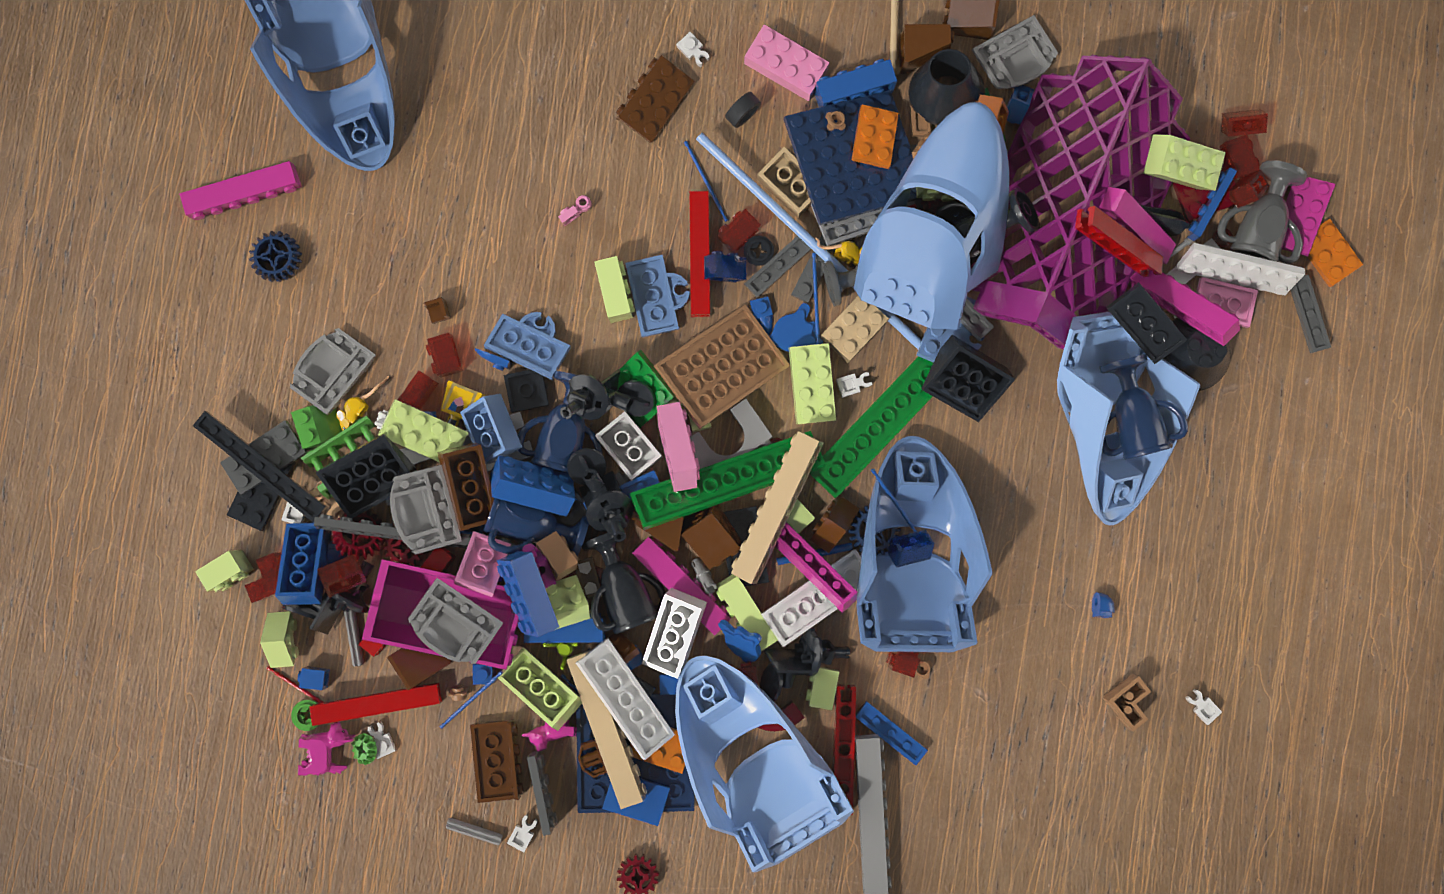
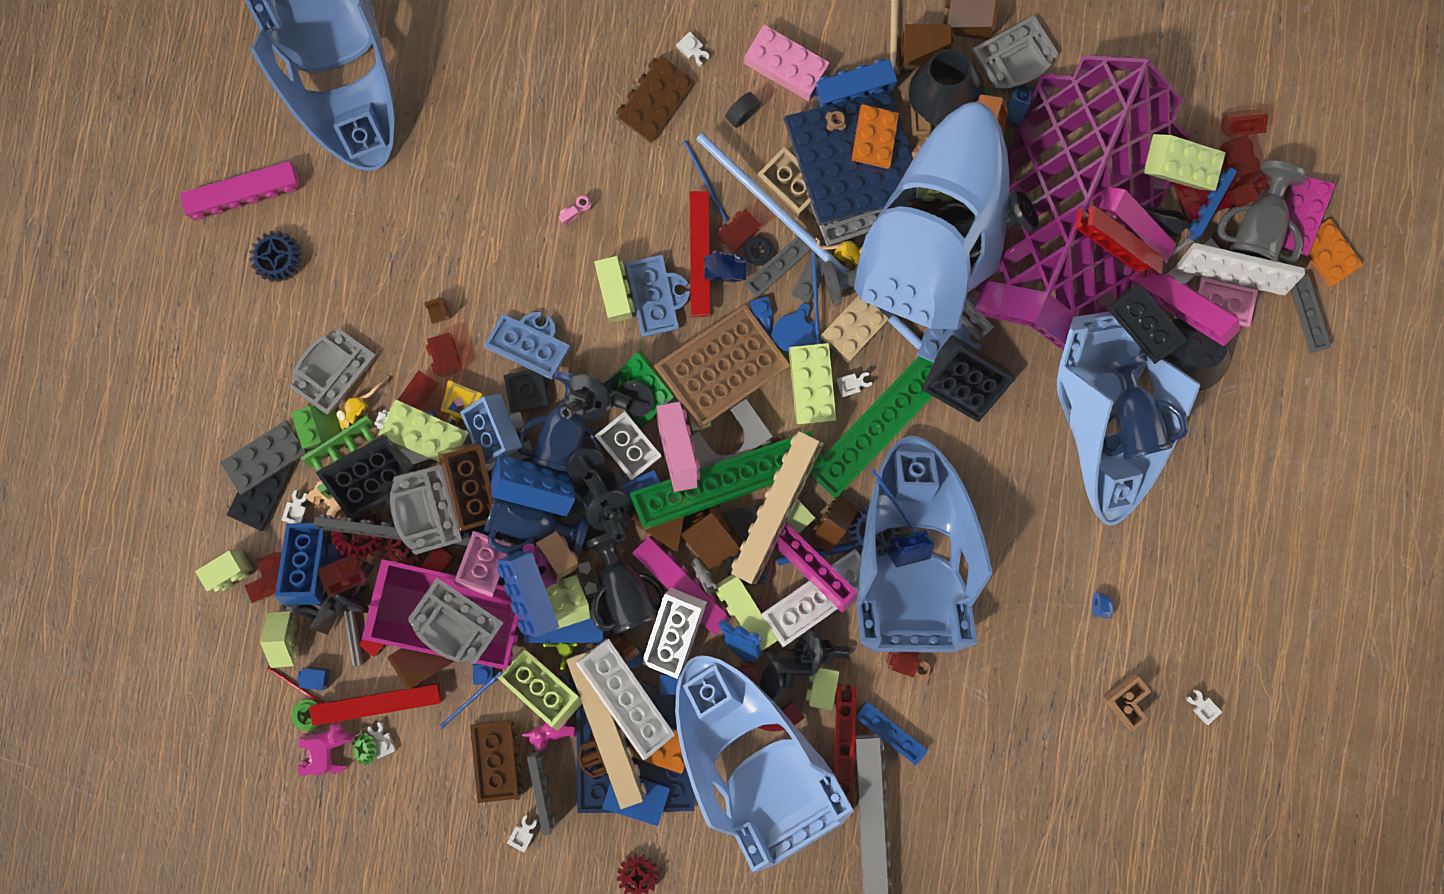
(259, 466): black plate -> none
(458, 692): medium nougat plate -> none
(474, 831): light grey axle -> none
(498, 362): blue plate -> none

